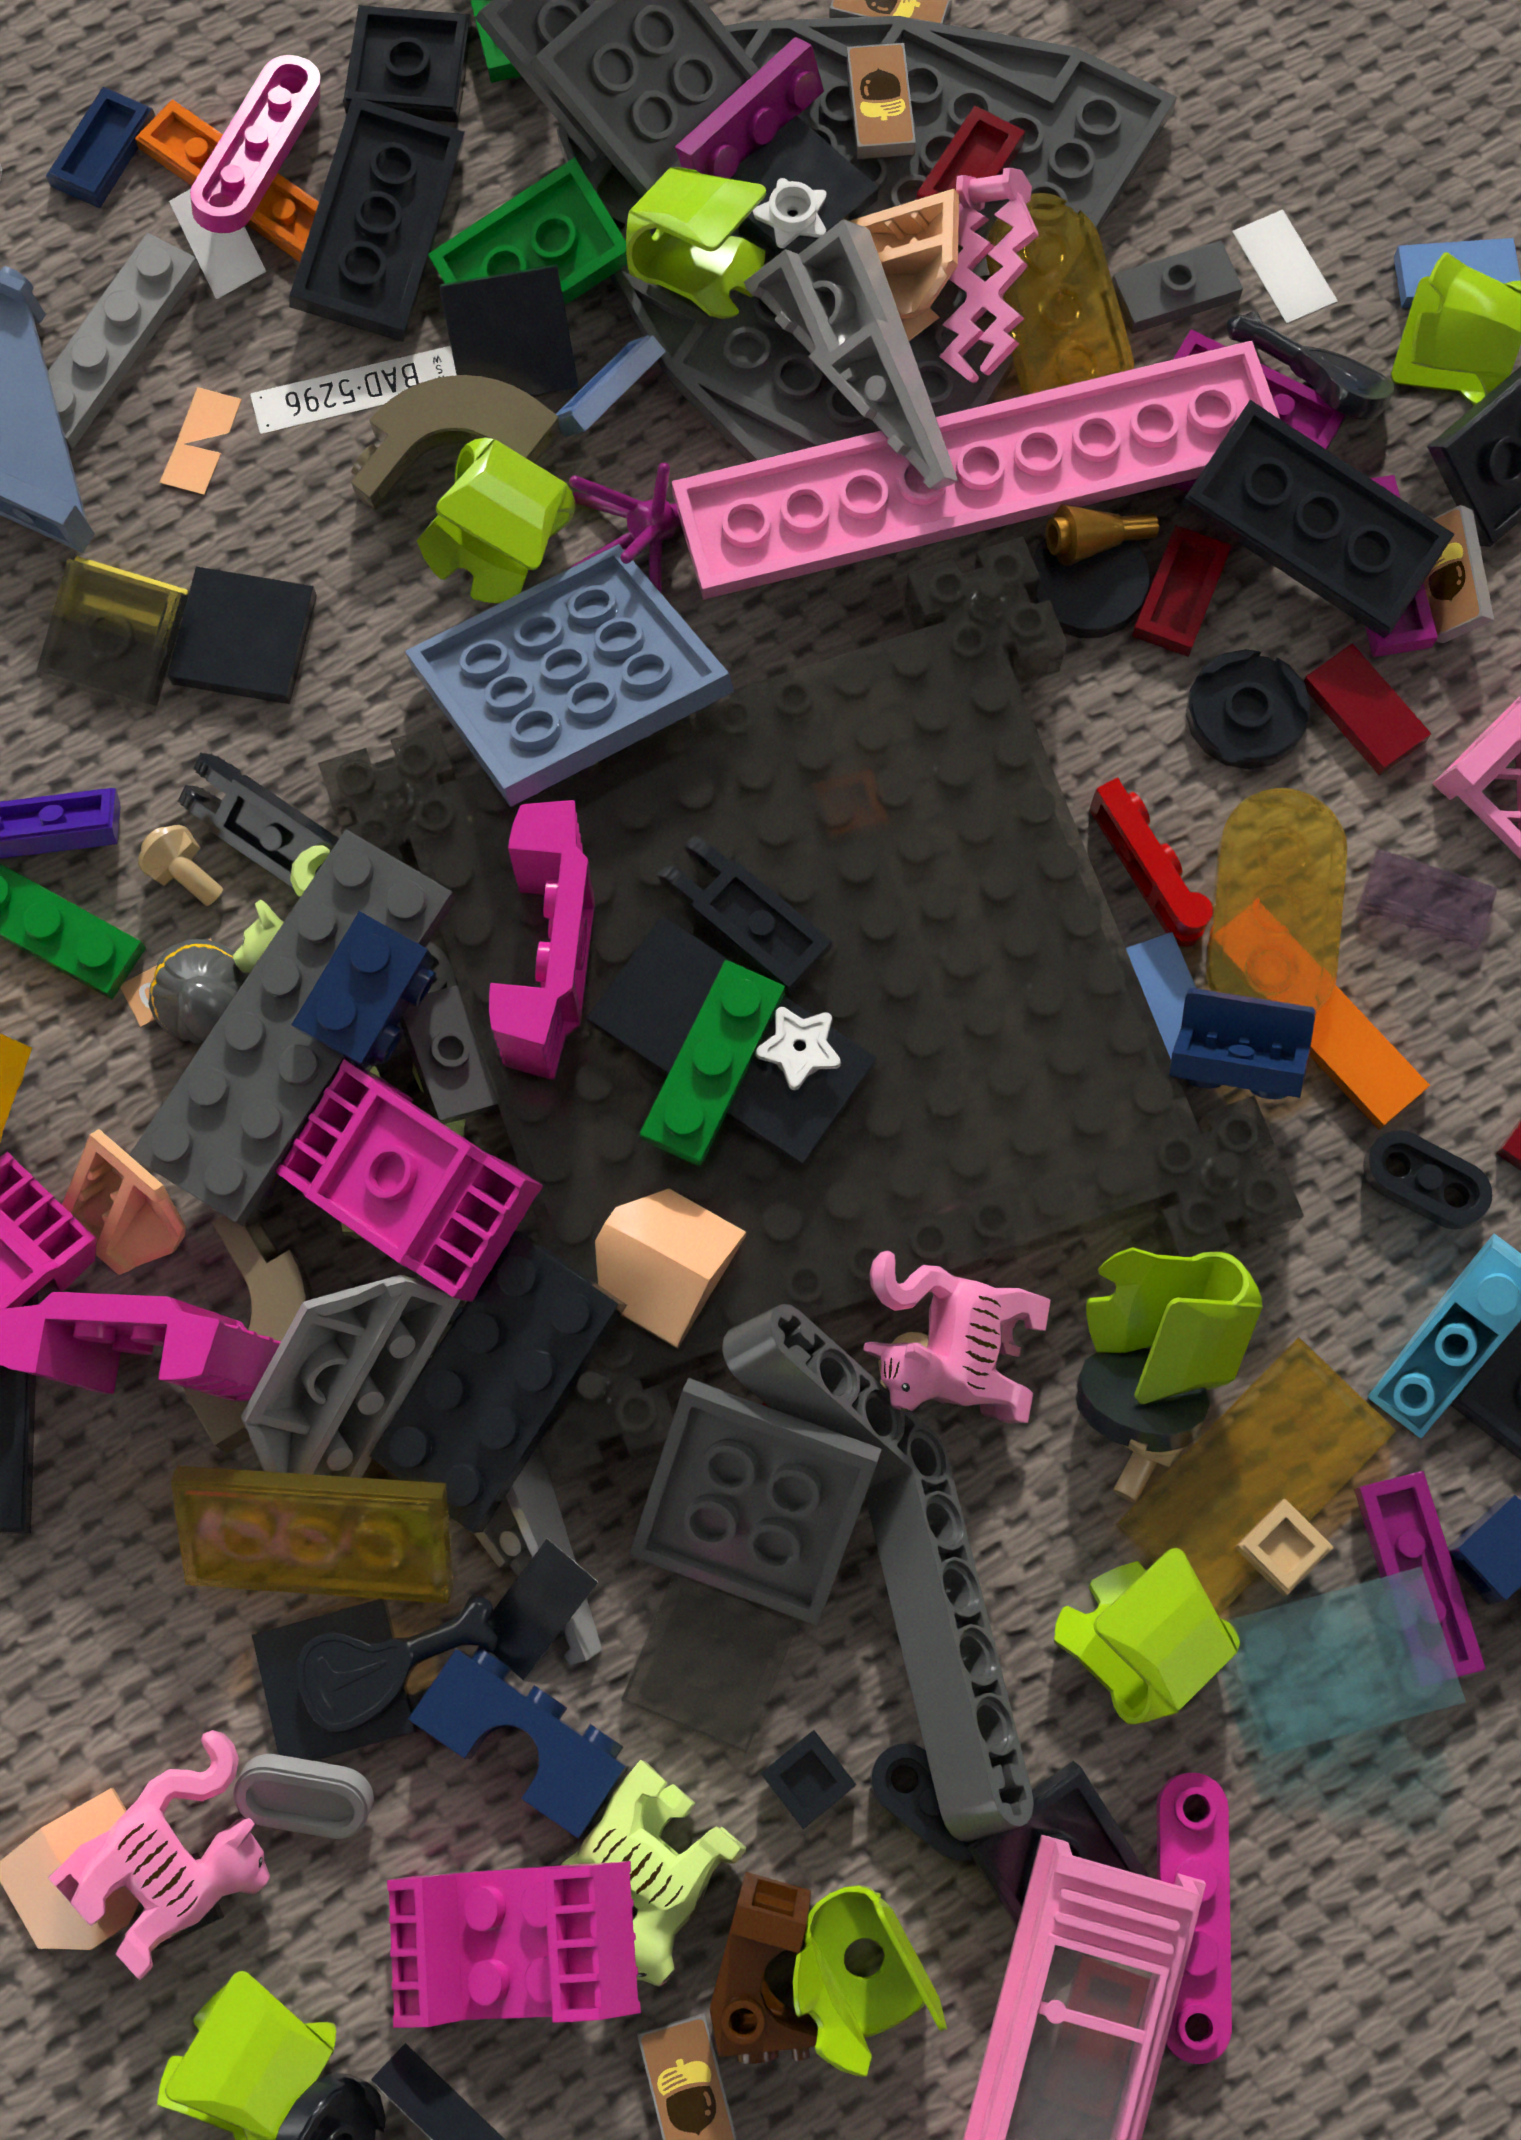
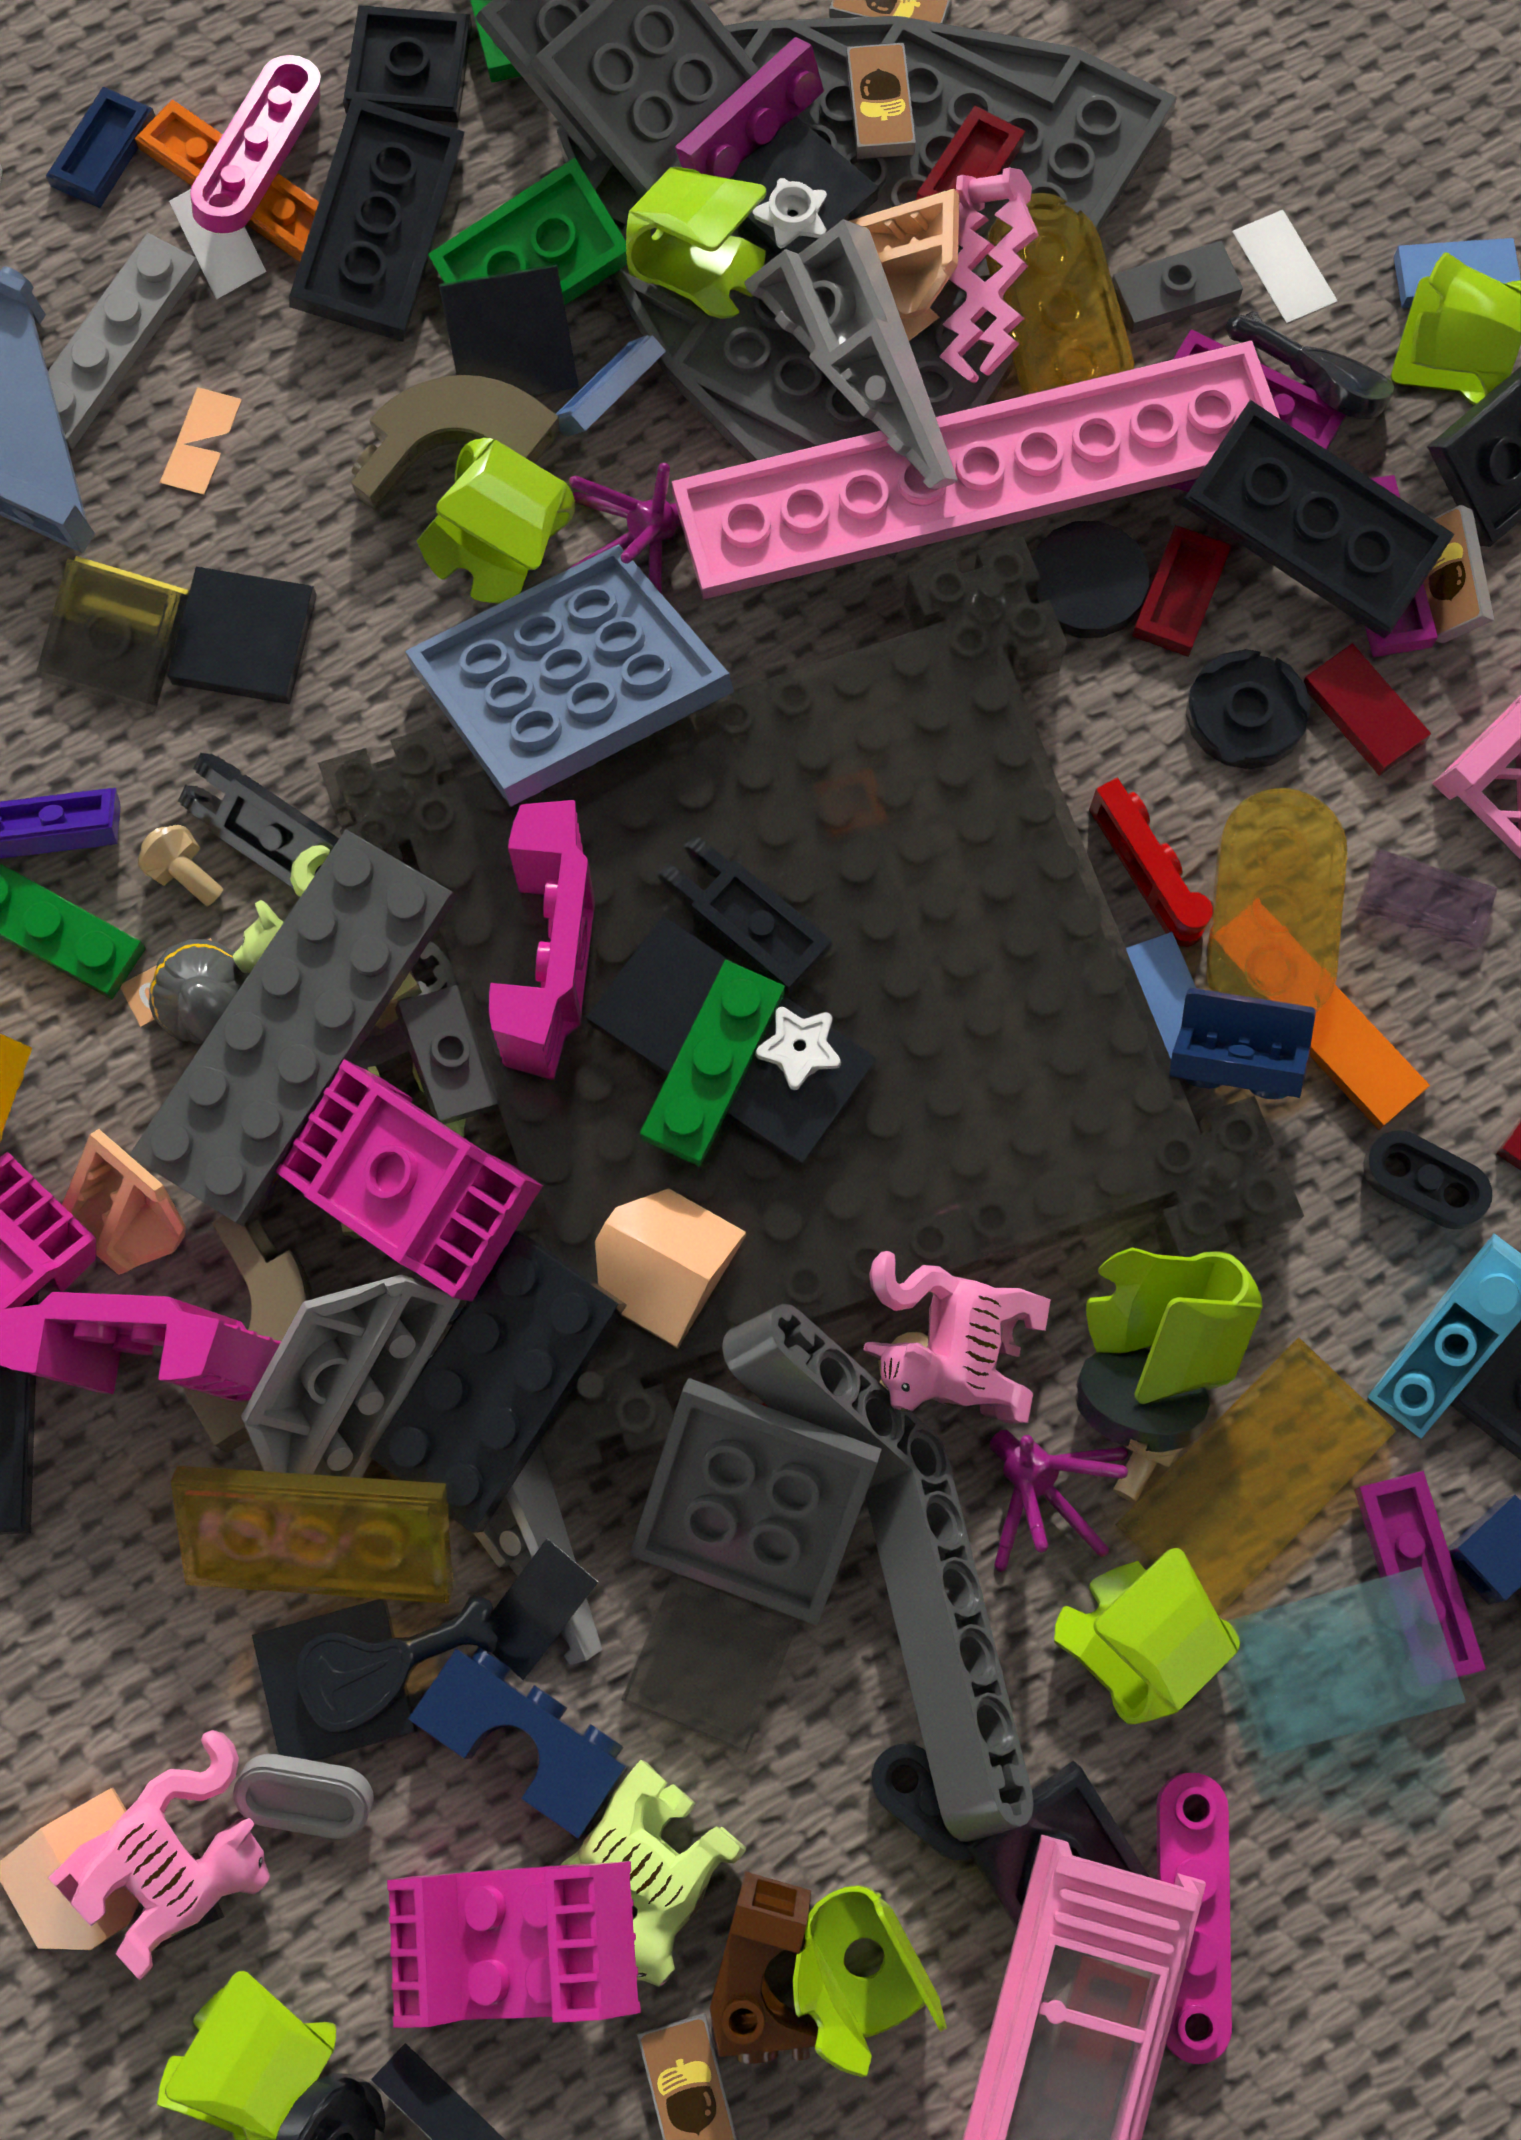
(347, 390): white sticker -> none
(366, 992): dark blue bracket -> none
(808, 1779): black plate -> none
(1034, 1475): none -> magenta plant
(1083, 532): pearl gold cone -> none
(1284, 1547): tan tile -> none

